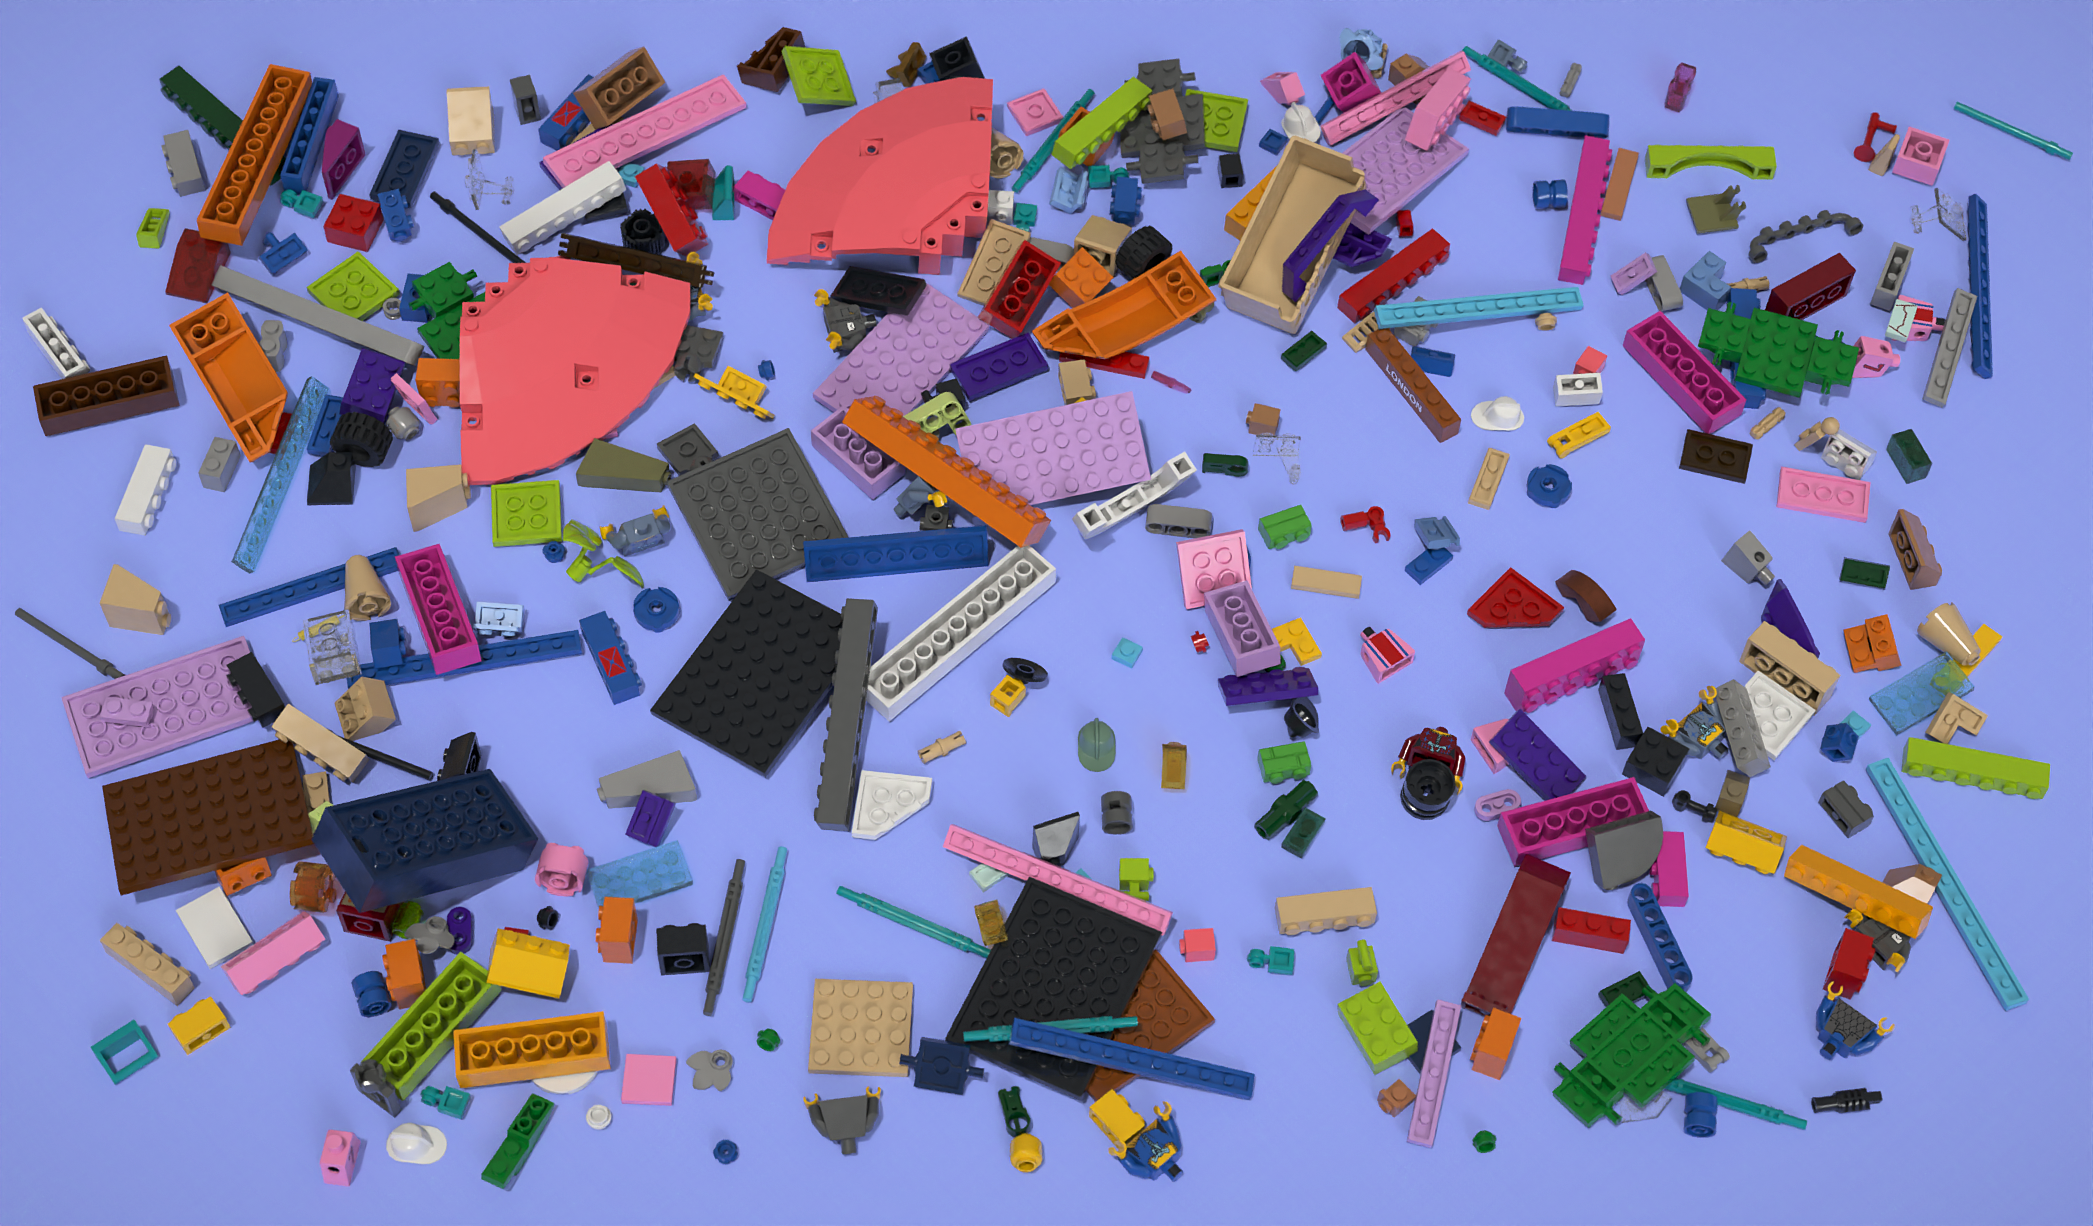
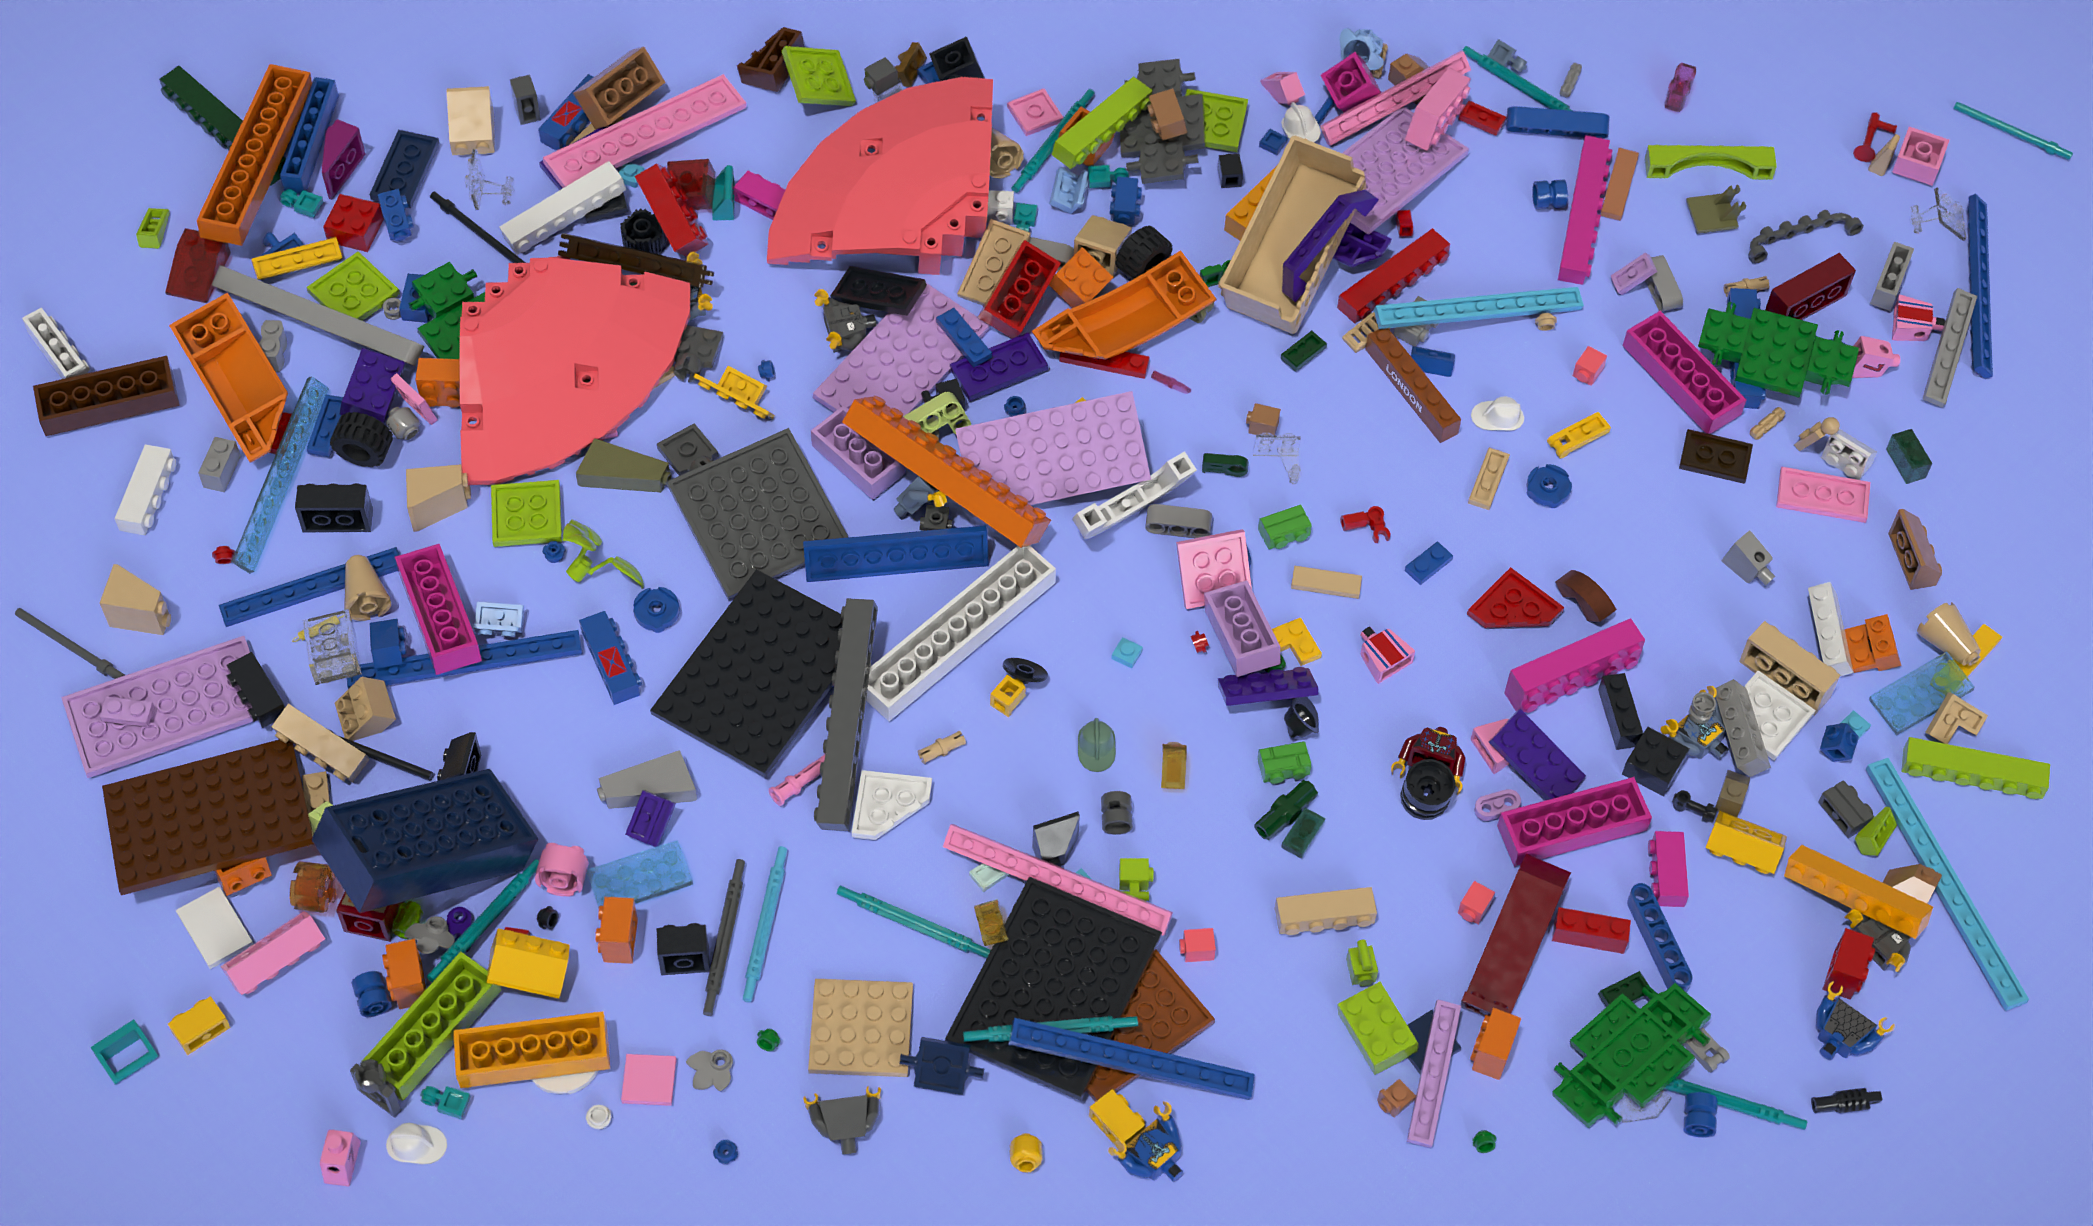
(147, 964): tan brick -> none
(182, 163): light grey brick -> none
(223, 555): none -> red plate
(296, 258): none -> yellow tile
(332, 480): black slope -> none
(334, 508): none -> black brick
(485, 919): none -> teal axle
(519, 1143): green slope -> none
(639, 533): sand blue torso -> none
(793, 784): none -> bright pink pin
(880, 76): none -> dark grey brick
(964, 337): none -> blue plate
(1012, 1110): dark green piece -> none
(1015, 401): none -> blue plate
(1075, 381): tan brick -> none
(1279, 959): teal plate -> none
(1436, 532): medium blue plate -> none
(1476, 903): none -> coral brick
(1577, 389): white brick -> none
(1624, 848): dark grey brick -> none
(1702, 707): none -> light grey wheel
(1704, 282): medium blue brick -> none
(1785, 616): dark purple wedge -> none
(1830, 628): none -> white brick
(1864, 572): dark green plate -> none
(1875, 833): none -> lime slope
(1901, 320): light aqua tile -> none

